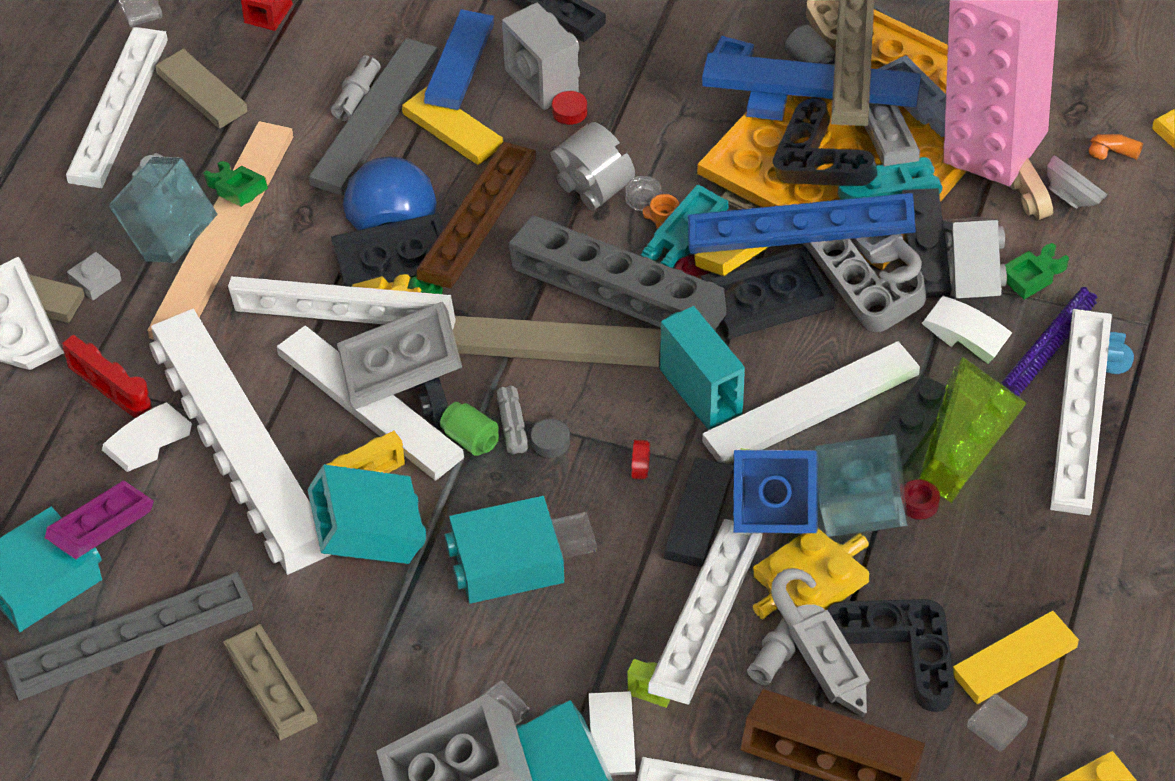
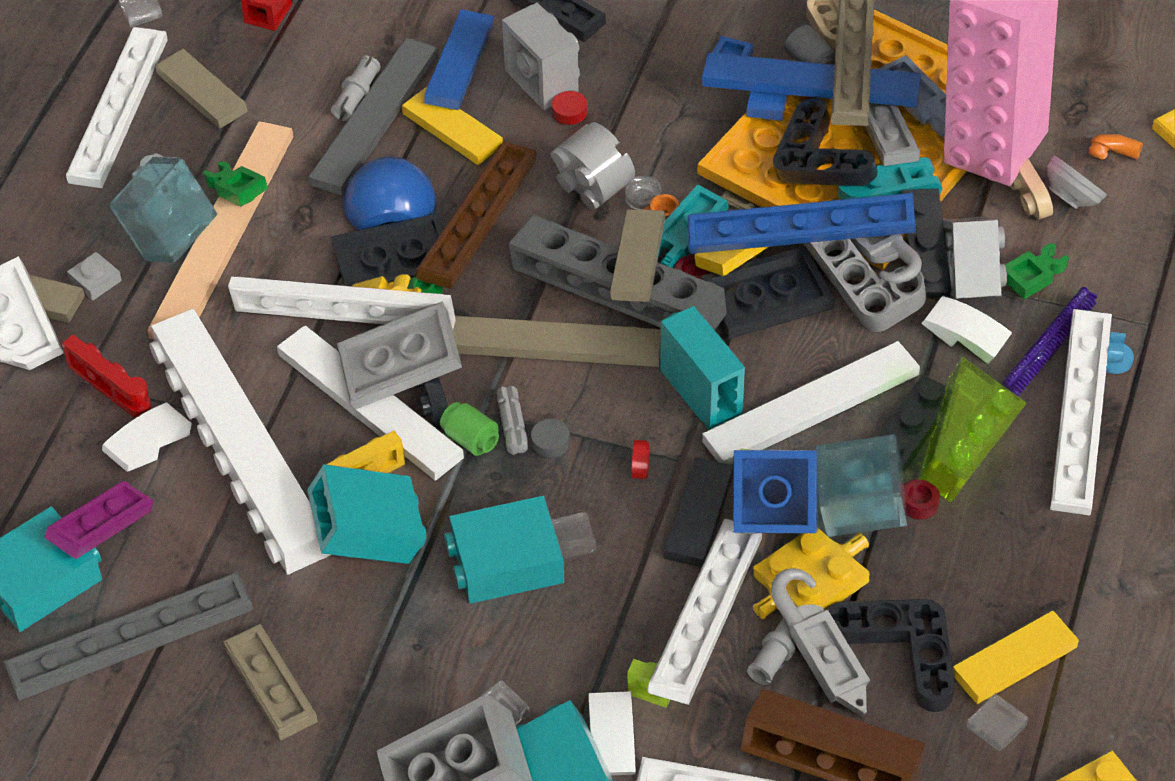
(637, 255): none -> dark tan tile

